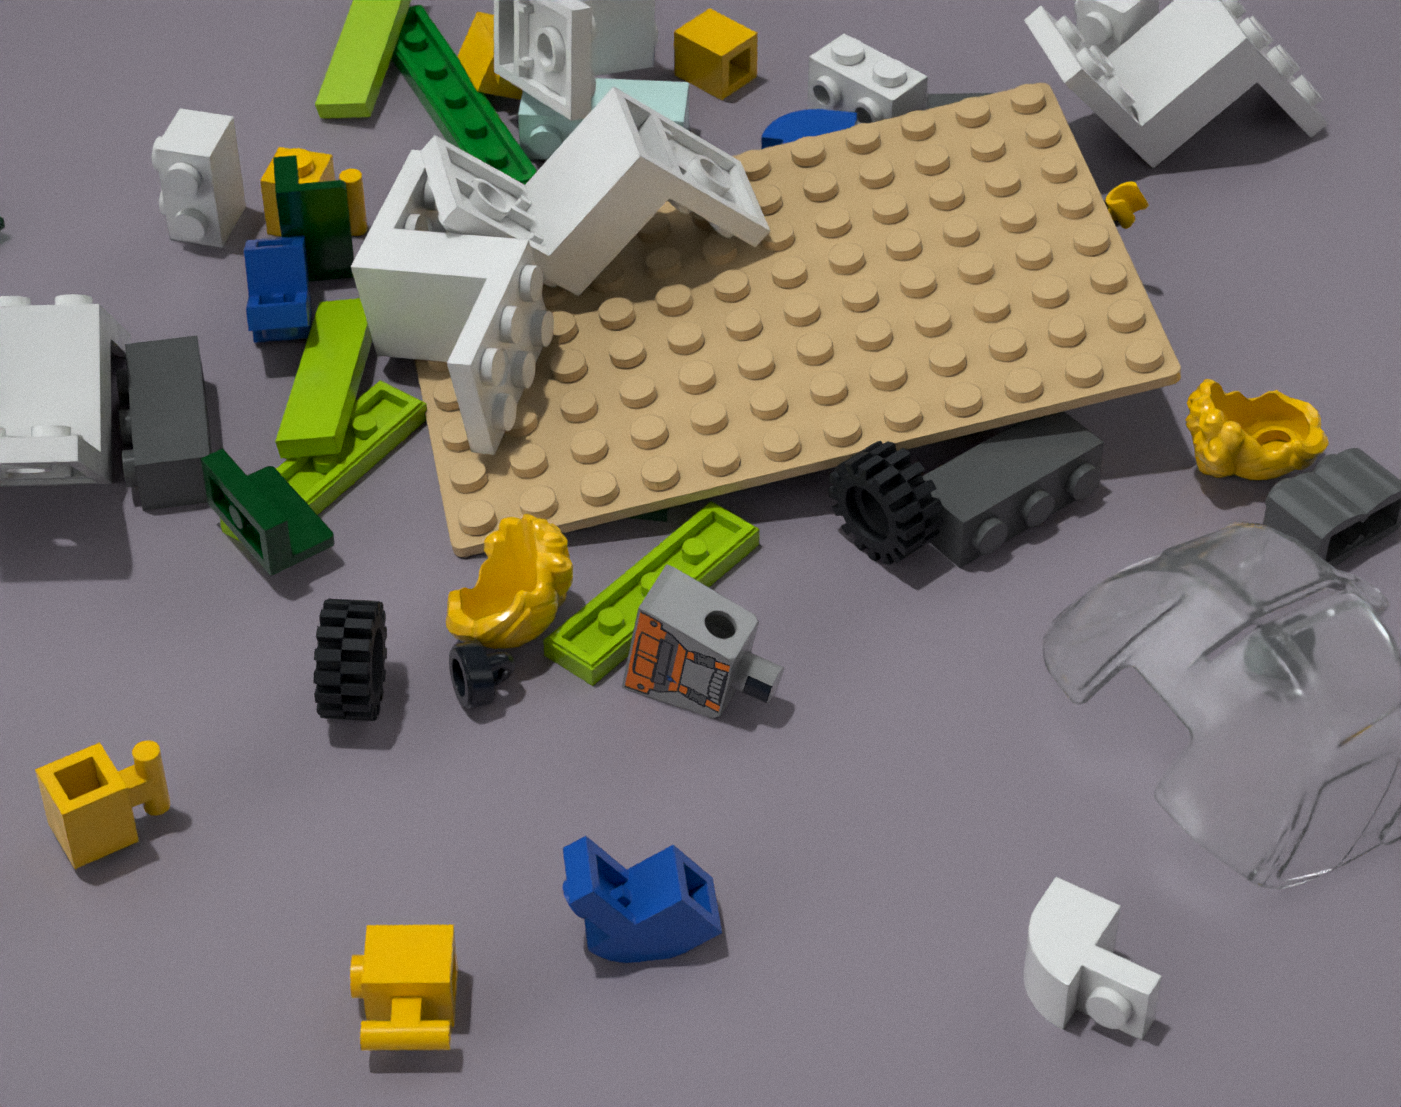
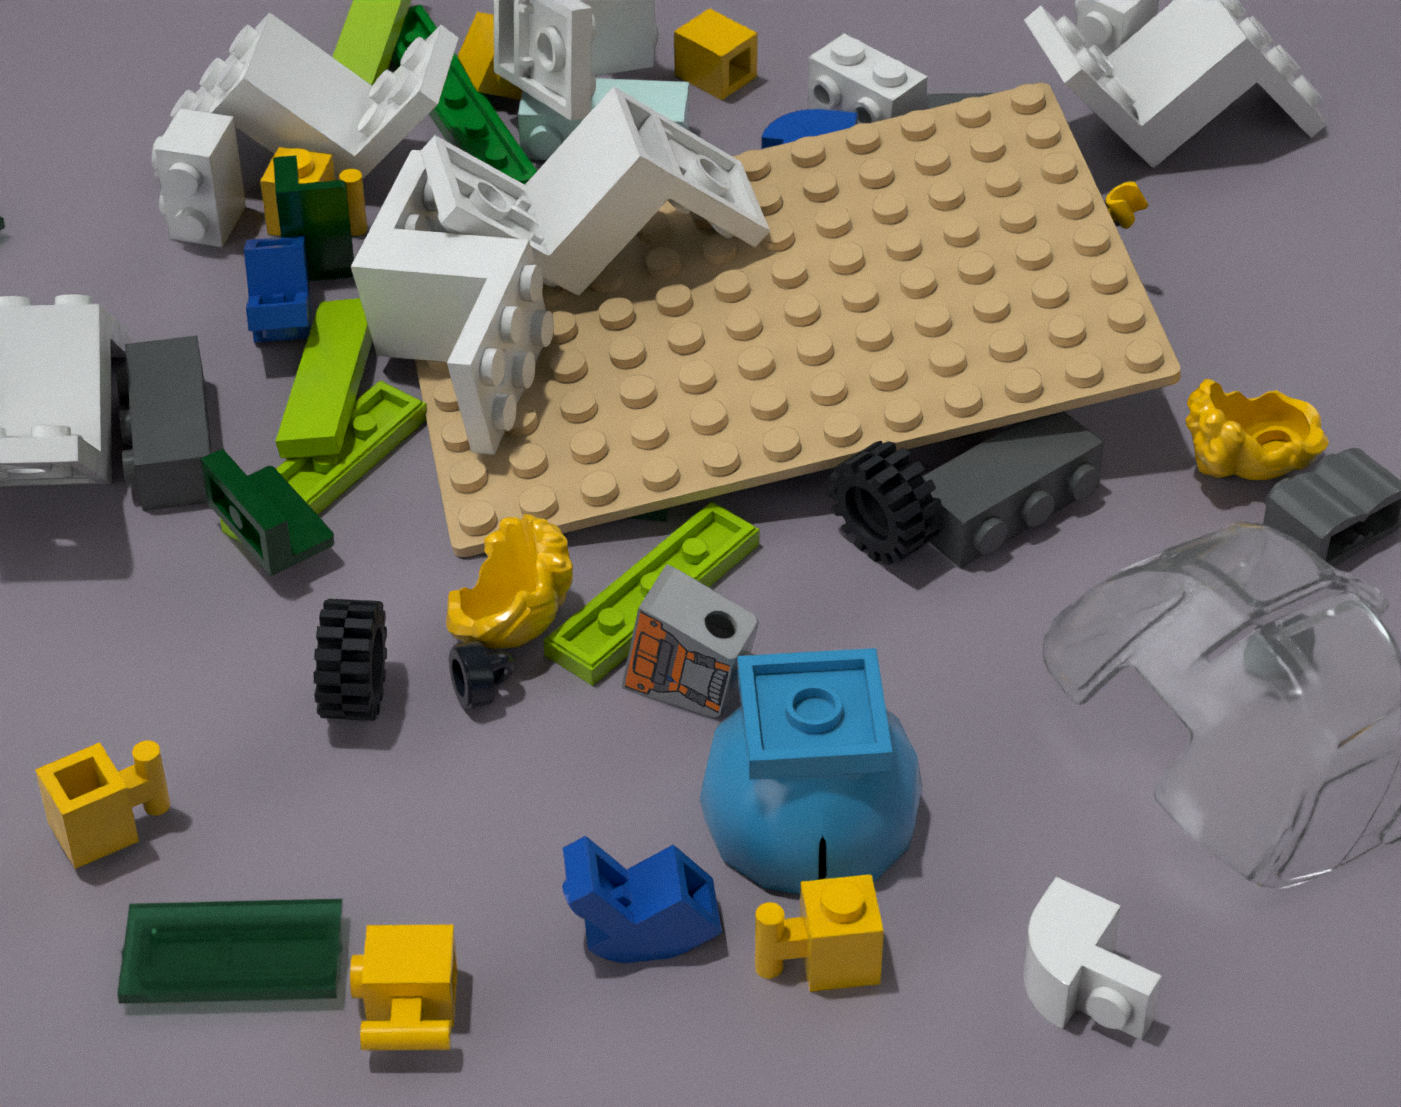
(231, 951): none -> clear green piece
(303, 98): none -> white bracket
(810, 761): none -> dark azure plate
(835, 934): none -> yellow brick

